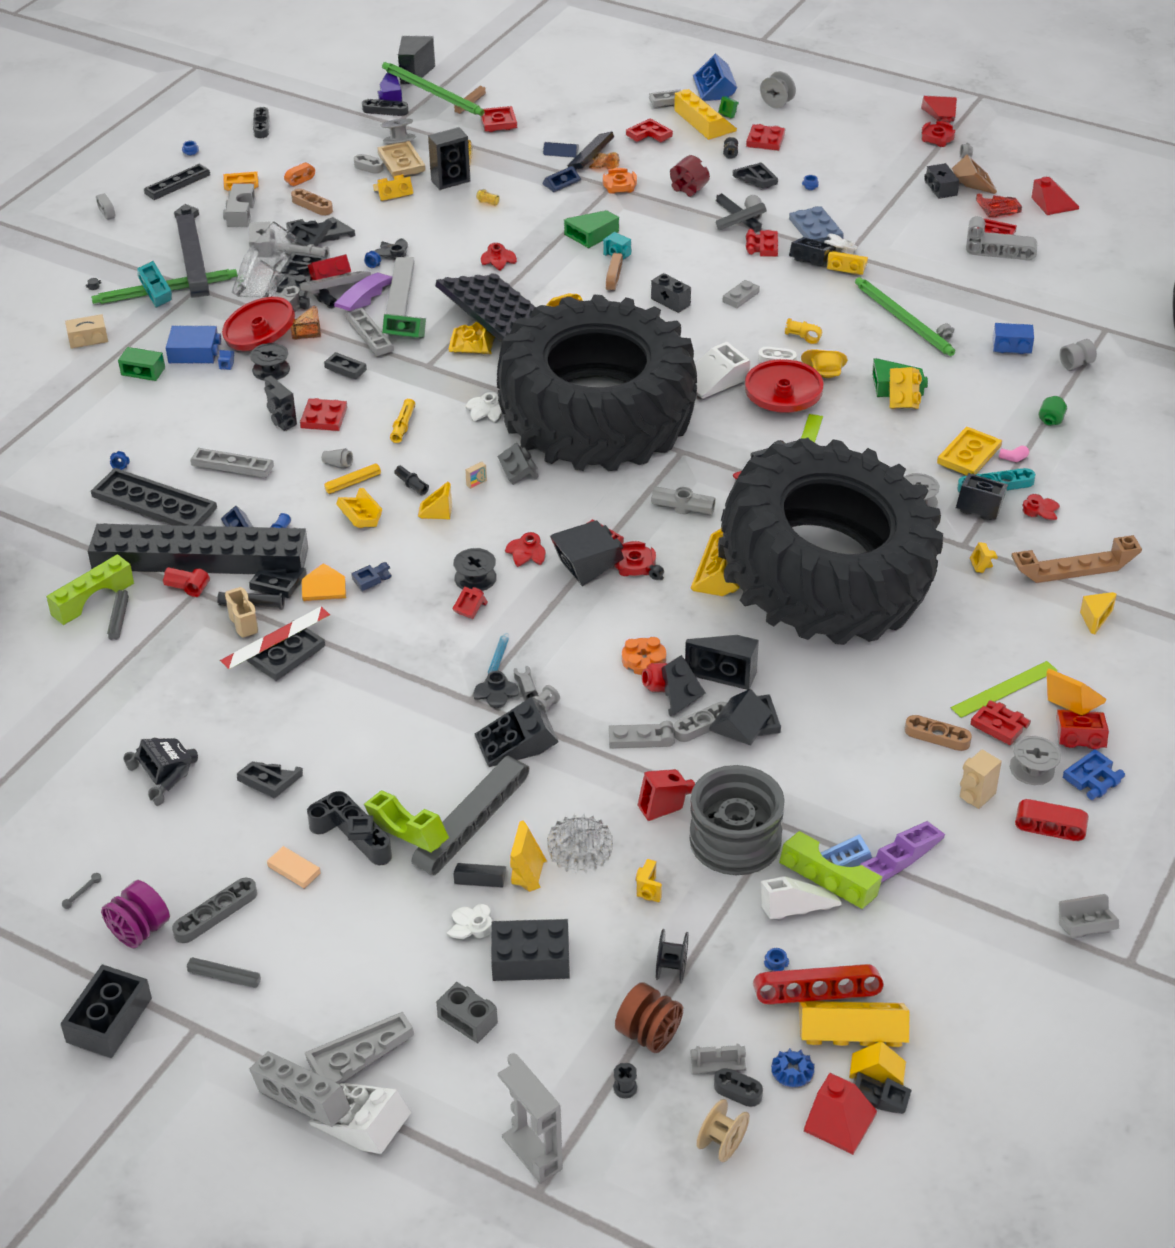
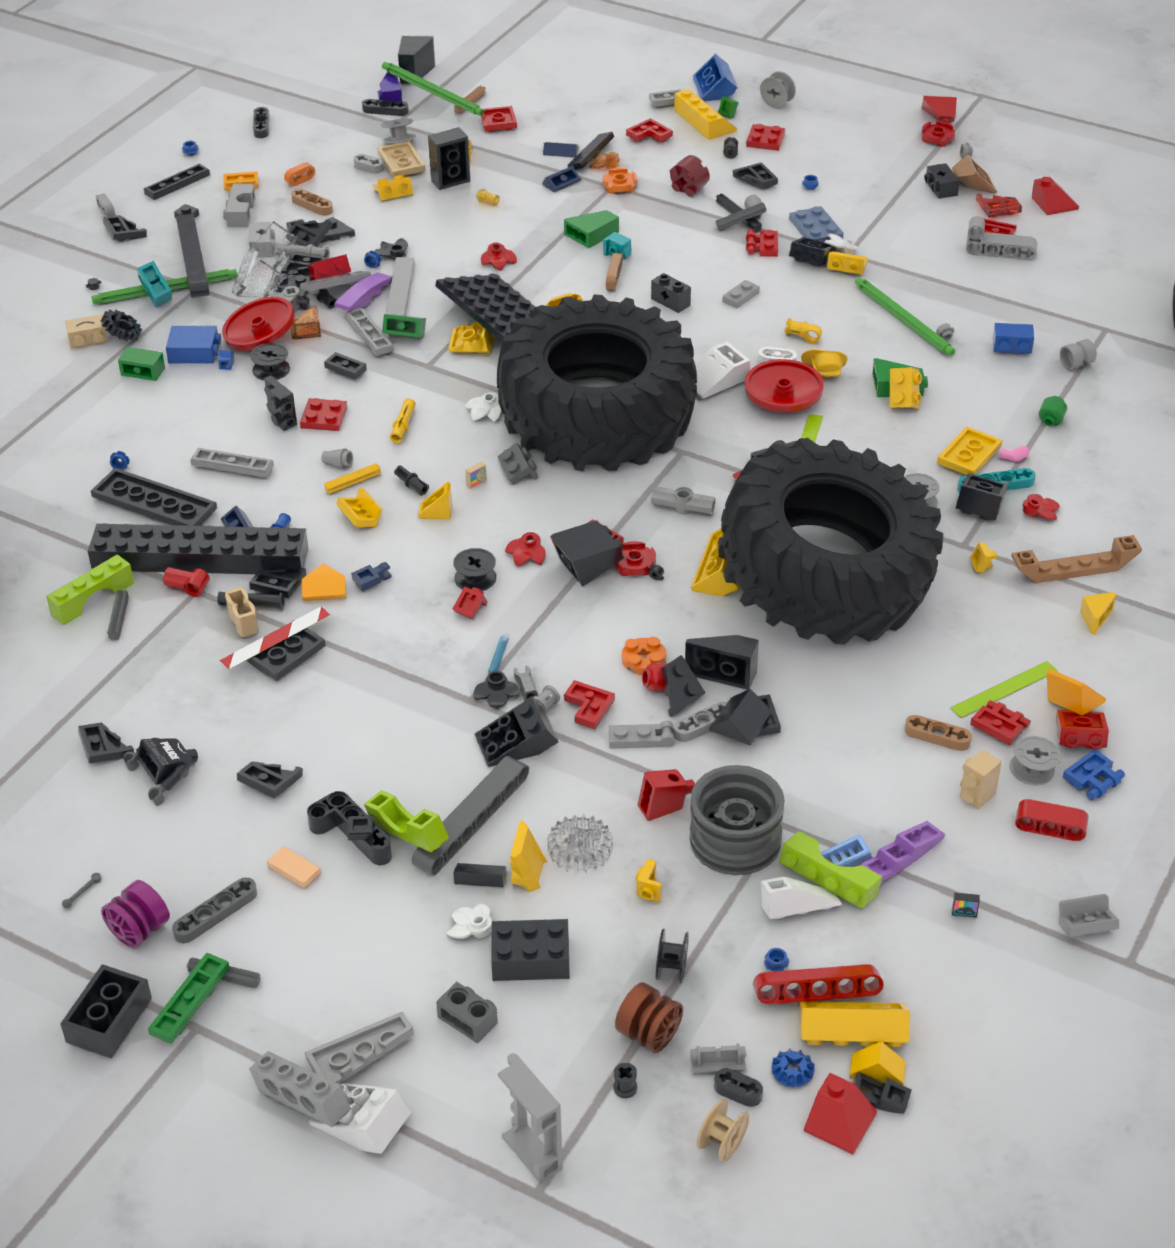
(101, 743): none -> black wing
(121, 325): none -> black gear
(122, 229): none -> black wing
(188, 998): none -> green hinge
(593, 703): none -> red plate
(965, 905): none -> black tile

